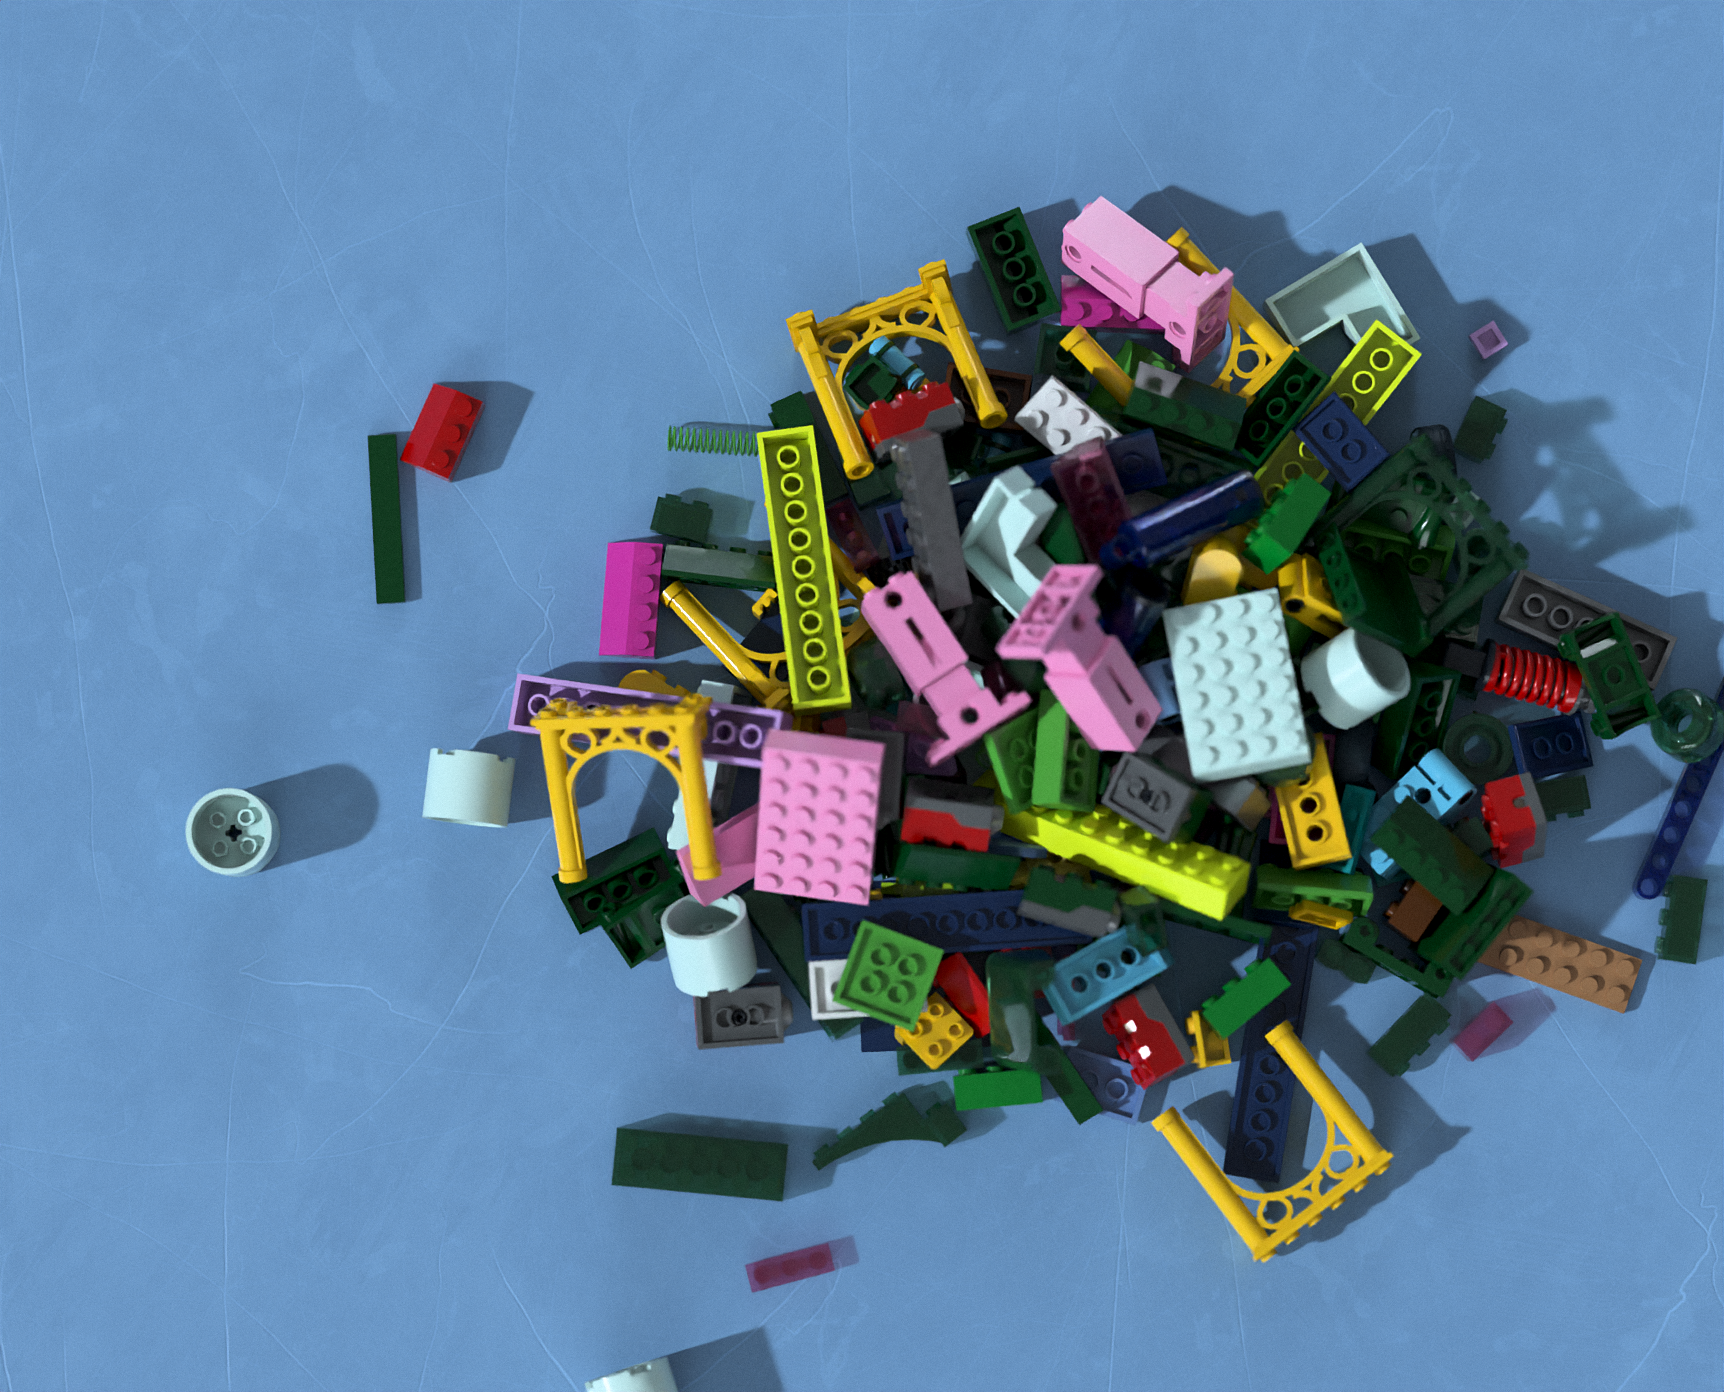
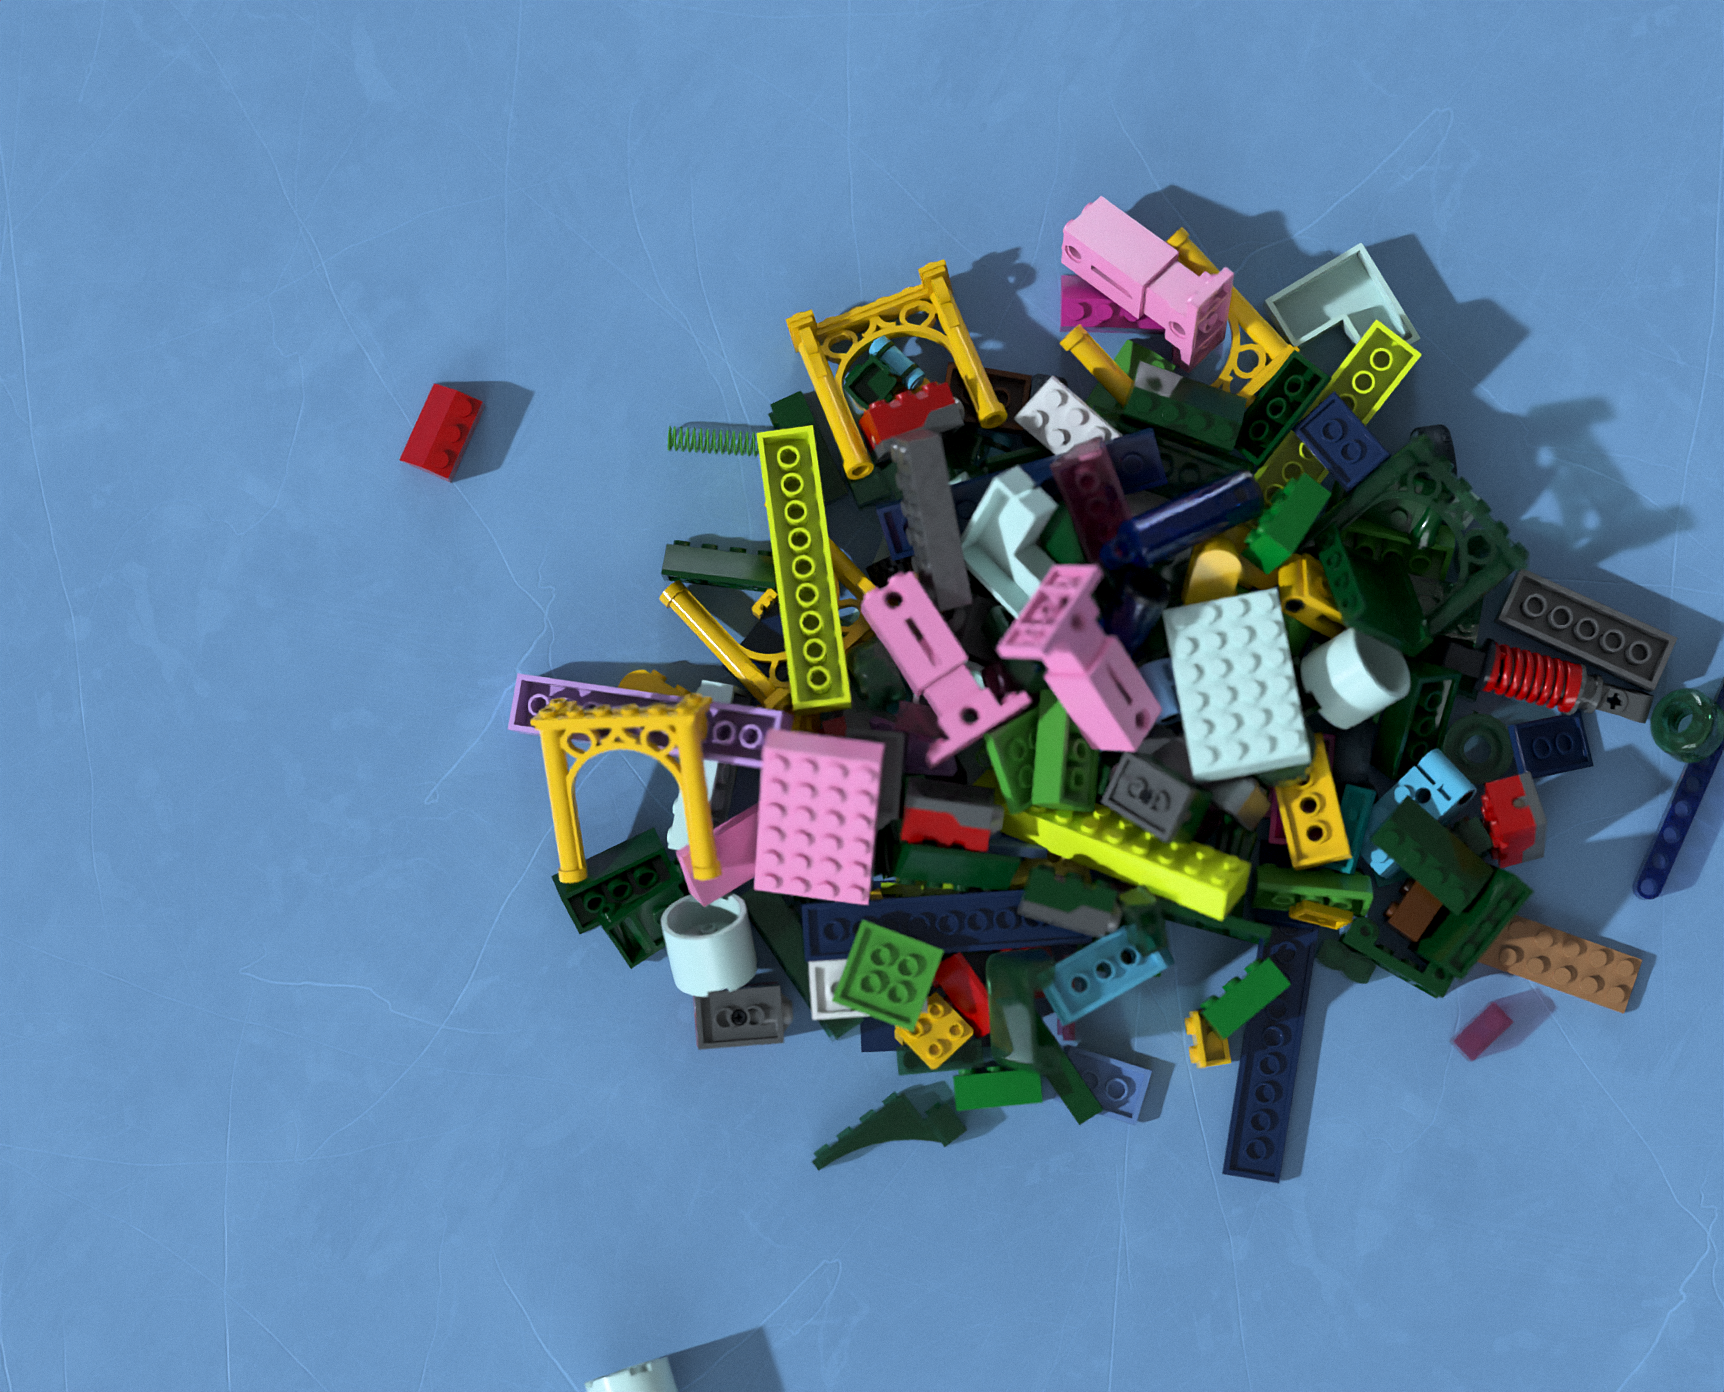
(217, 816): light aqua brick -> none
(386, 519): dark green tile -> none
(468, 788): light aqua brick -> none
(631, 600): dark pink slope -> none
(682, 519): clear green brick -> none
(700, 1164): clear green brick -> none
(790, 1267): clear pink plate -> none
(852, 535): clear pink plate -> none
(1013, 271): dark green slope -> none
(1056, 361): clear green brick -> none
(1147, 1035): red piece -> none
(1335, 1111): yellow arch -> none
(1409, 1035): clear green brick -> none
(1479, 429): clear green brick -> none
(1488, 340): lavender plate -> none
(1563, 797): clear green brick -> none
(1610, 675): dark green piece -> none
(1681, 919): clear green brick -> none

